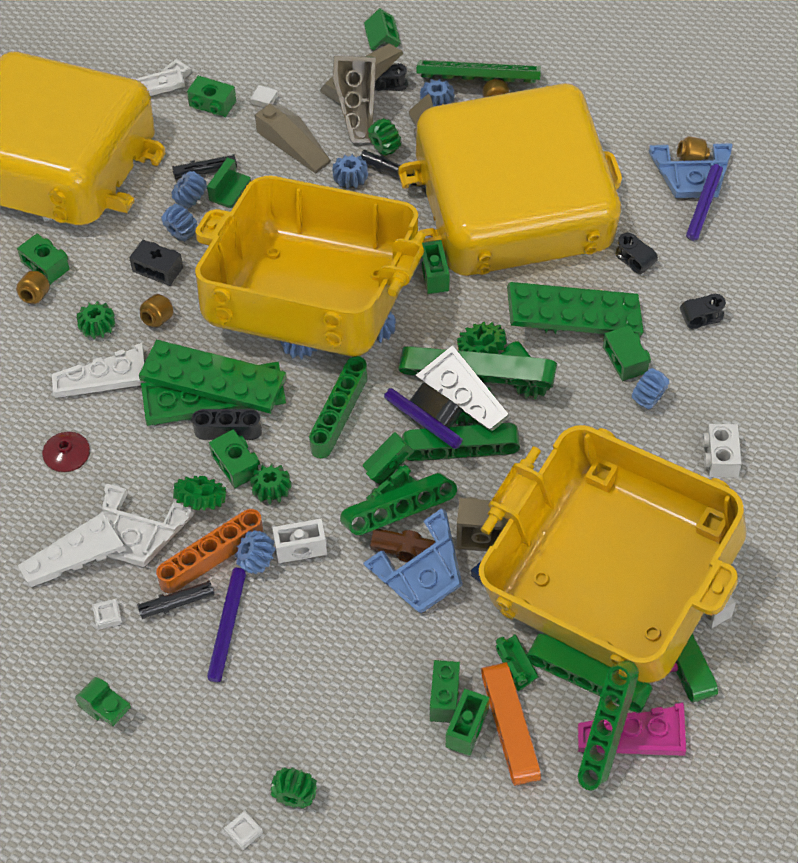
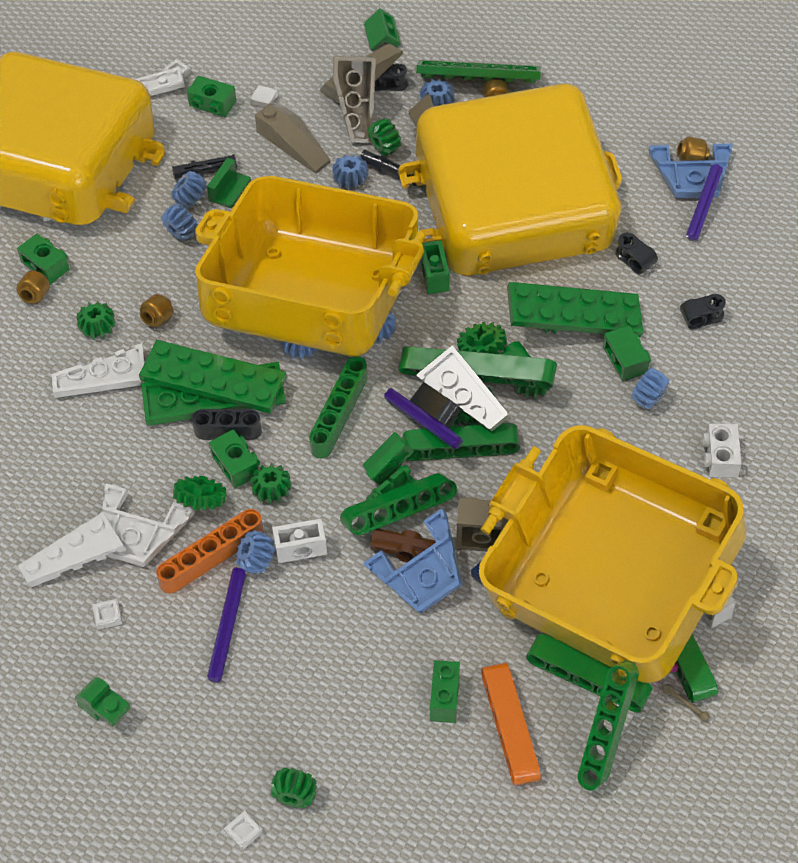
(69, 458): dark red dish -> none
(156, 262): black brick -> none
(175, 600): black pin -> none
(467, 722): green brick -> none
(520, 666): green hinge -> none
(648, 732): dark pink wing -> none
(669, 690): none -> dark tan hinge

